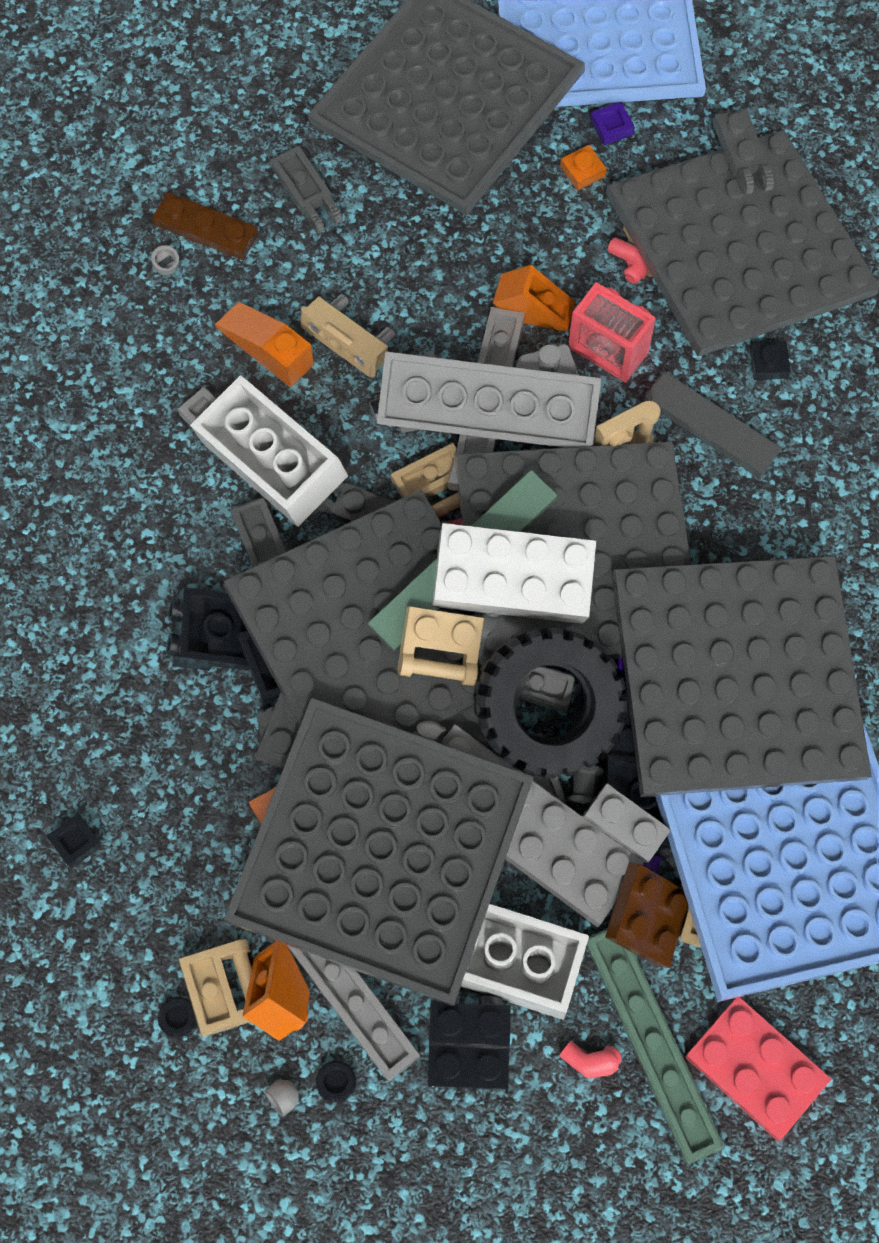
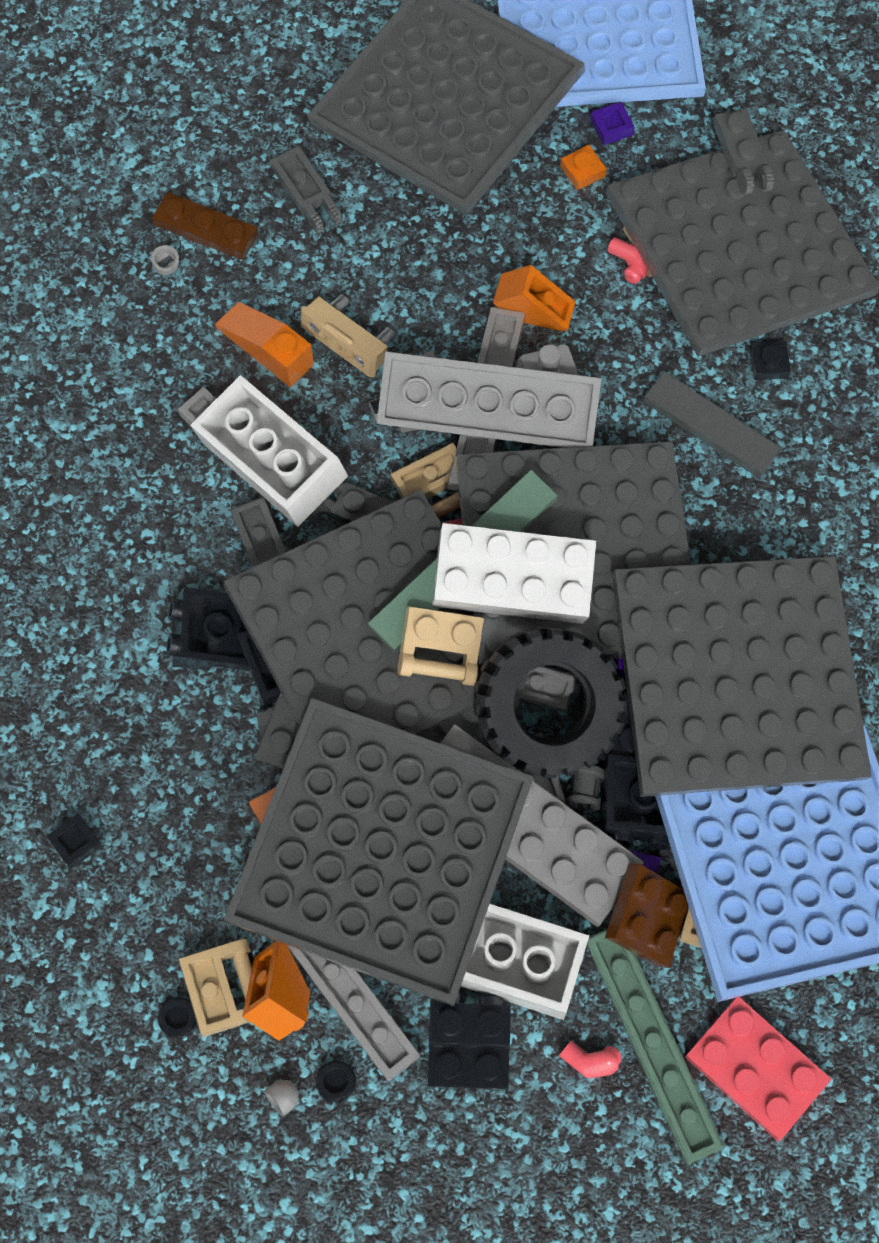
(431, 731): light grey hinge -> none
(611, 331): piece -> none
(620, 428): tan plate -> none
(626, 823): light grey plate -> none

